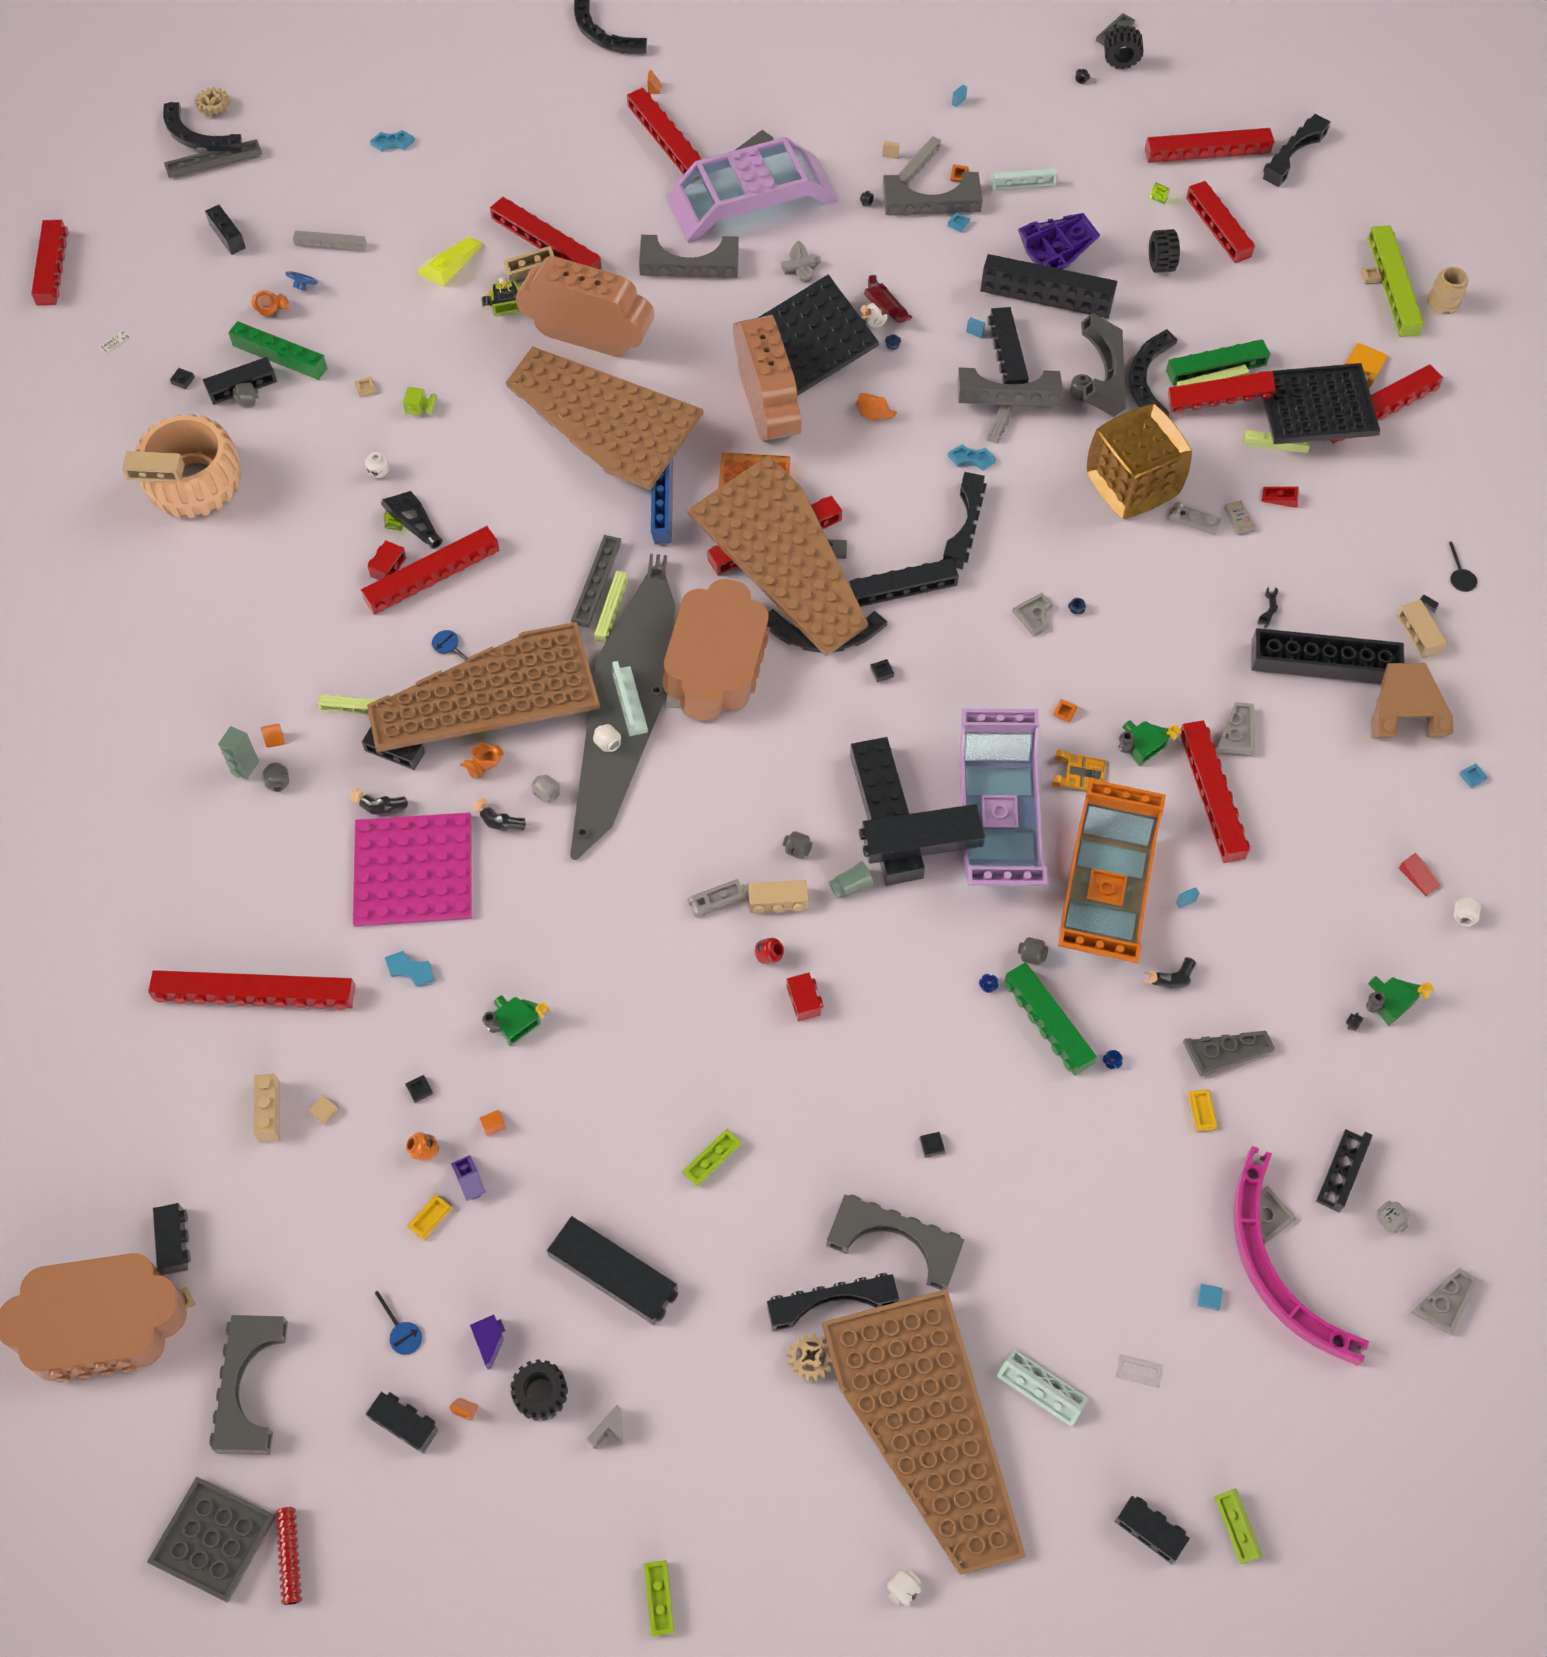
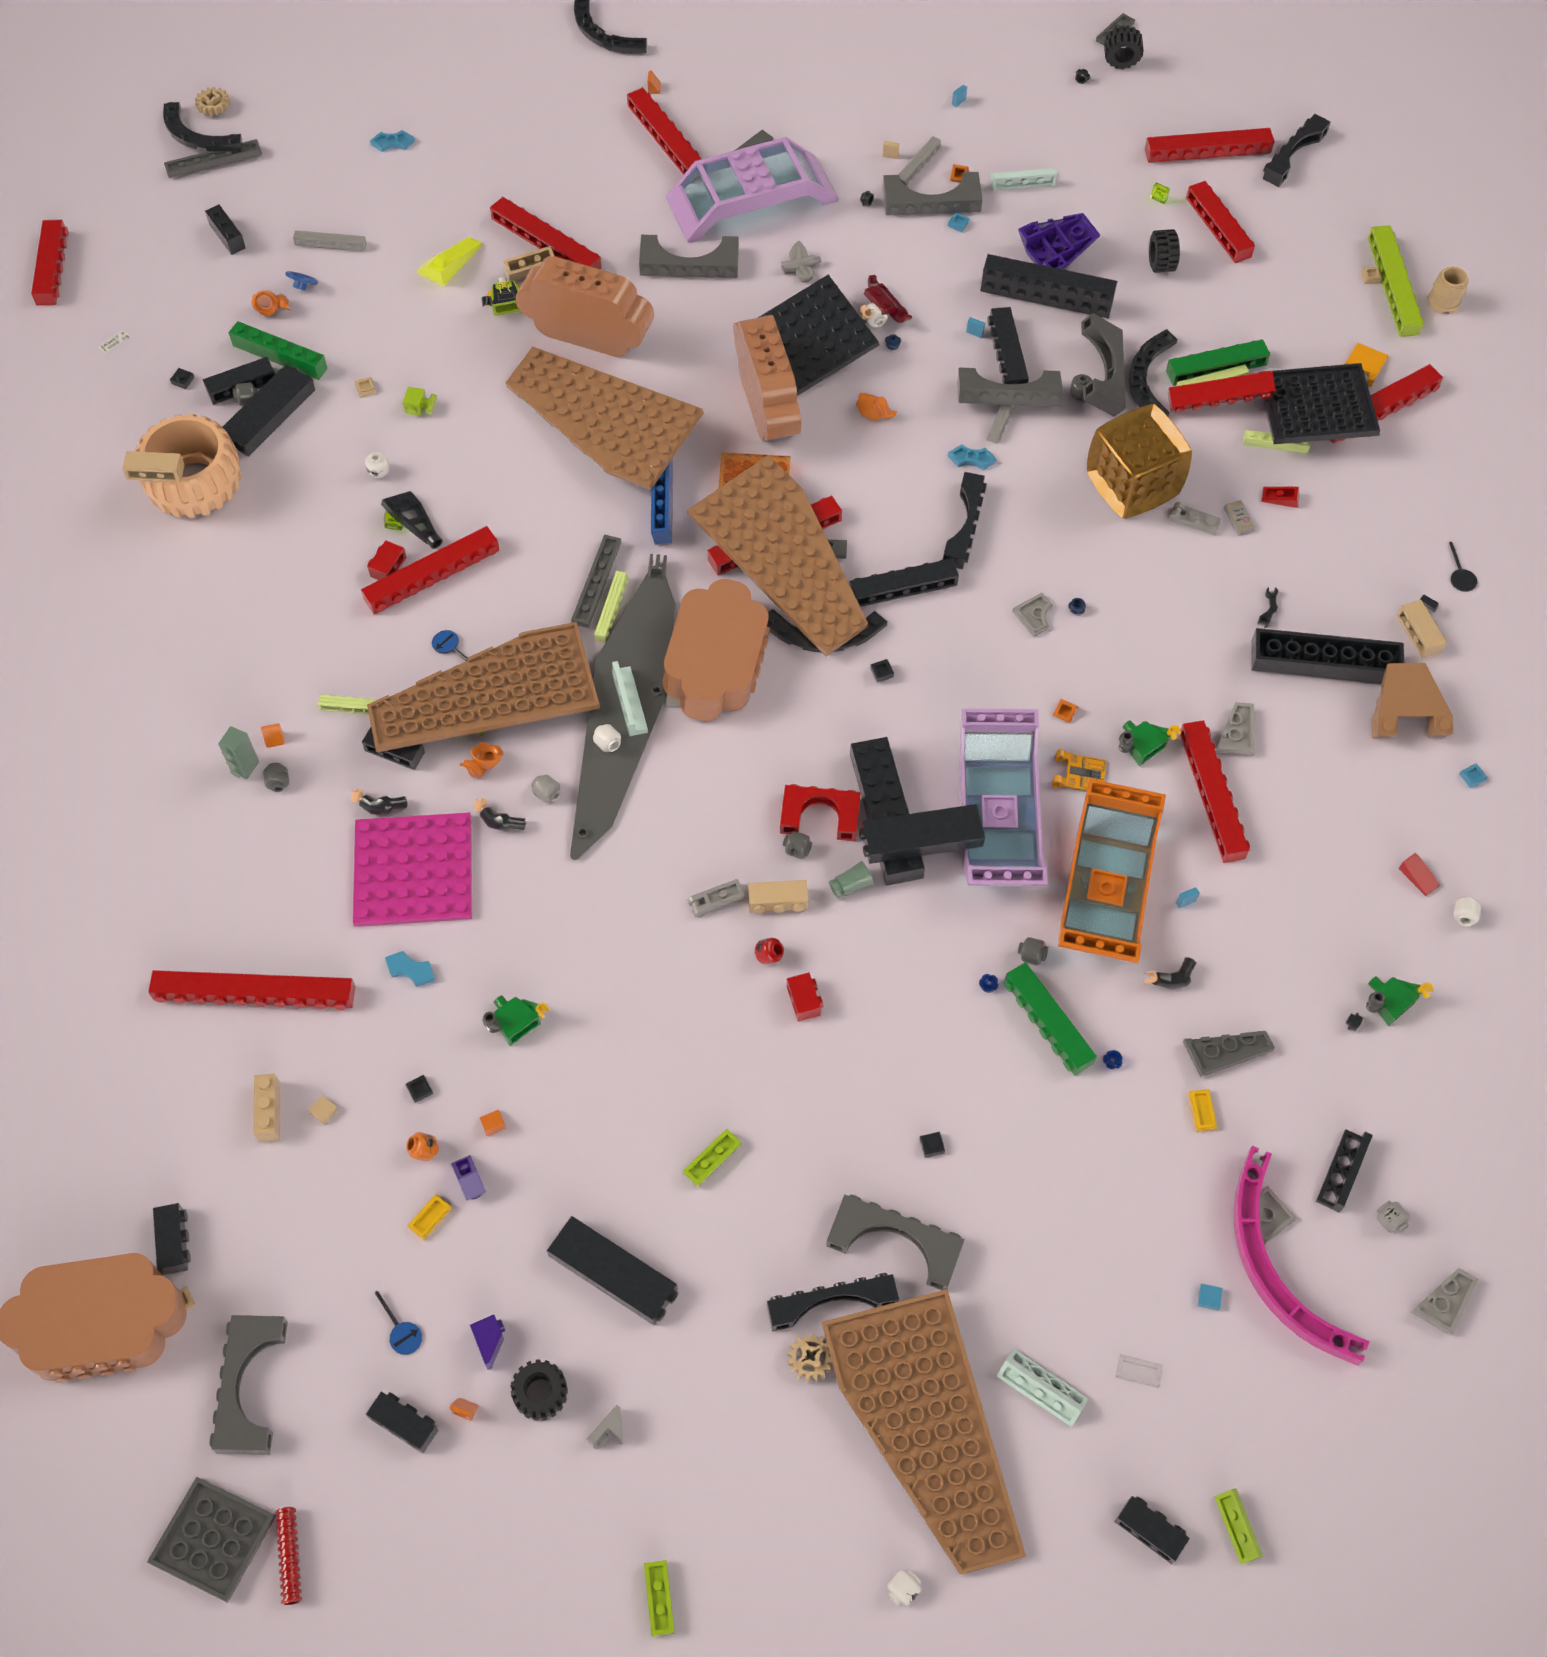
(268, 409): none -> black brick
(799, 798): none -> red arch

